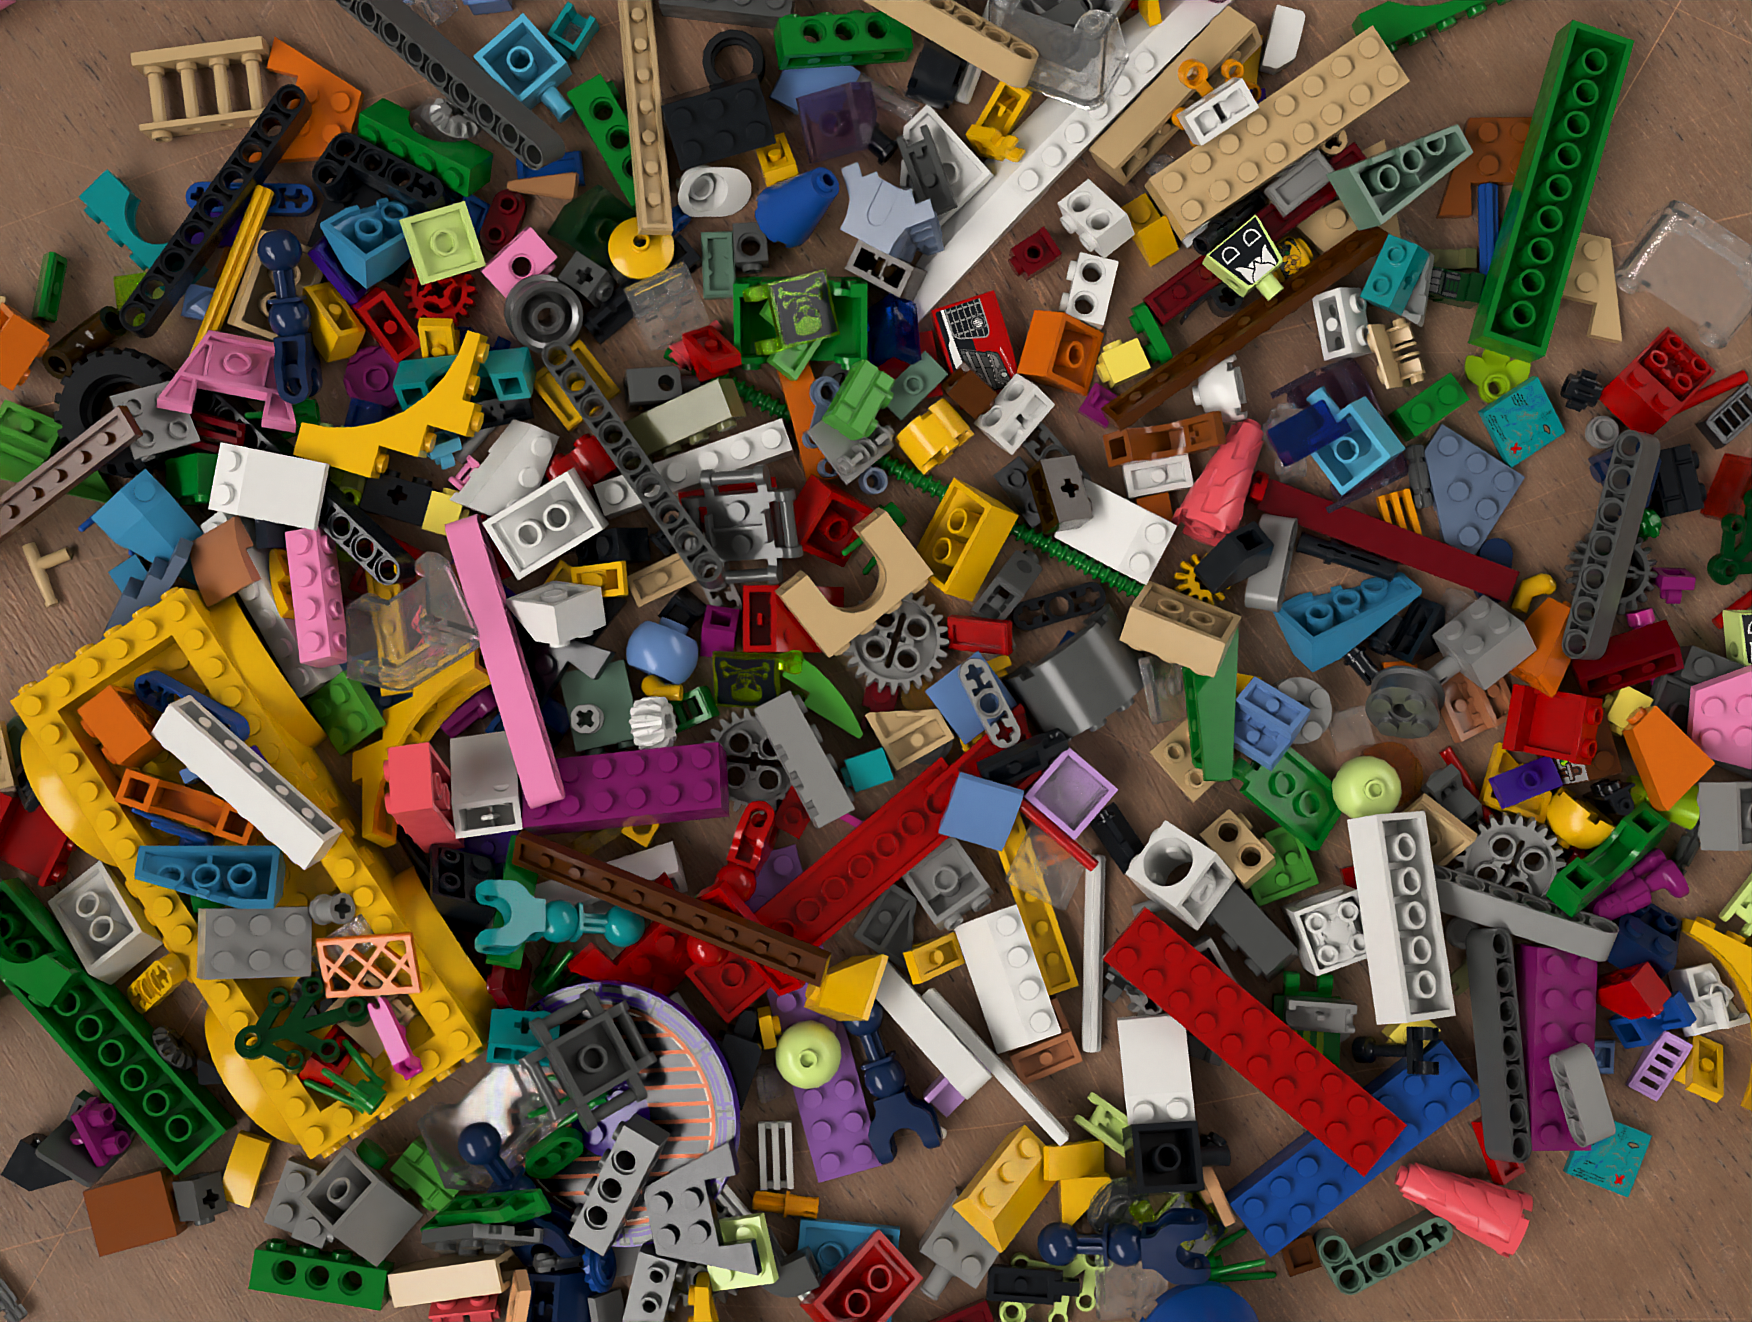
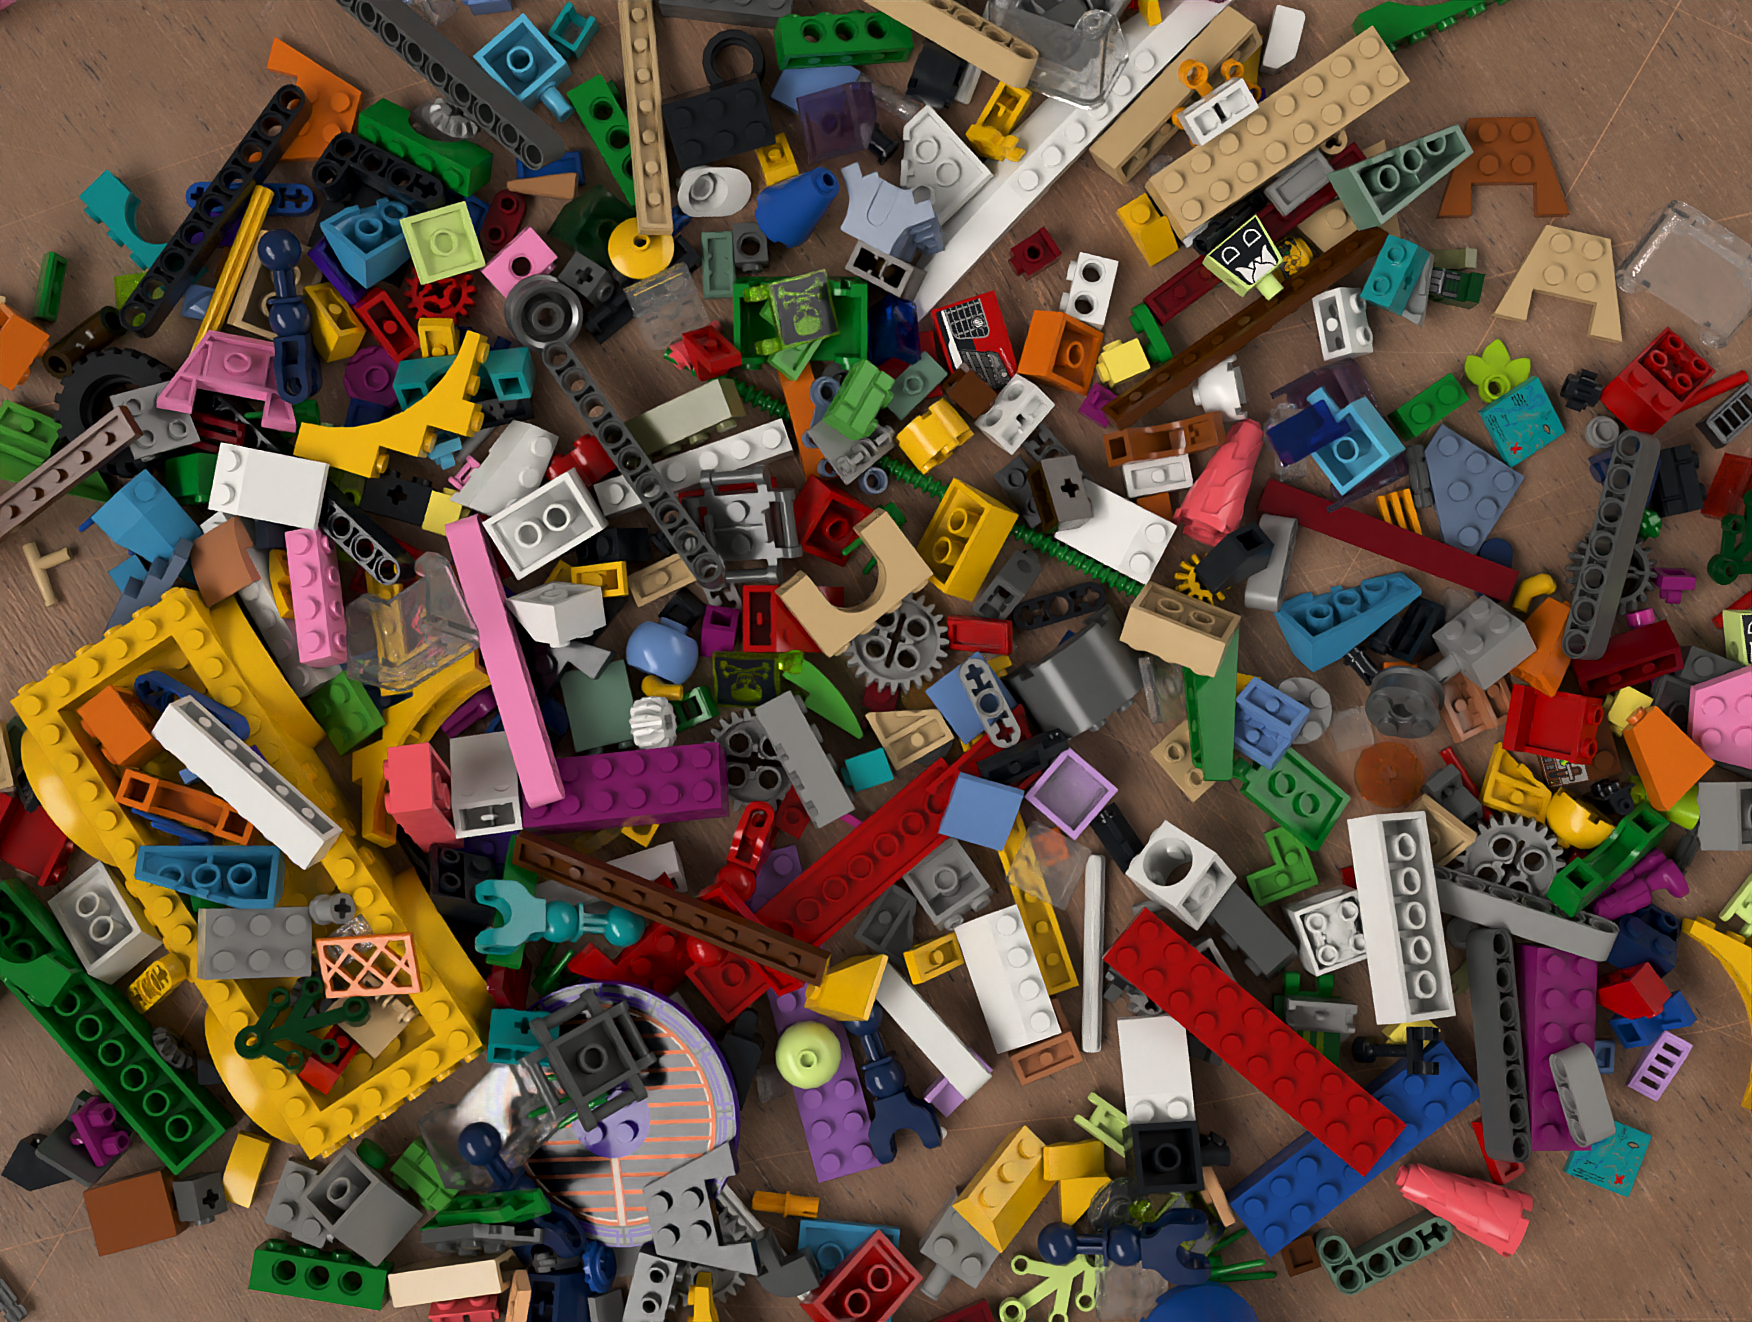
(186, 61): tan fence -> none
(364, 1096): green plant -> none
(393, 1038): piece -> none
(554, 1152): green plate -> none
(557, 399): yellow plate -> none
(577, 719): light grey bush -> none
(643, 388): dark grey torso -> none
(646, 1143): brick -> none
(744, 1228): yellowish green plate -> none
(769, 1027): yellow plate -> none
(776, 1183): white tile -> none
(927, 172): dark grey hinge -> none
(996, 1066): white tile -> none
(1029, 1284): black hinge -> none
(1058, 835): red bar -> none
(1095, 219): white brick -> none
(1212, 297): black panel -> none
(1234, 851): tan brick -> none
(1257, 487): red tile -> none
(1345, 556): black pin -> none
(1366, 787): yellowish green cylinder -> none
(1384, 341): tan hinge -> none
(1487, 225): blue axle -> none
(1525, 782): dark purple plate -> none
(1551, 192): green brick -> none
(1703, 1069): yellow slope -> none
(1707, 999): white slope -> none

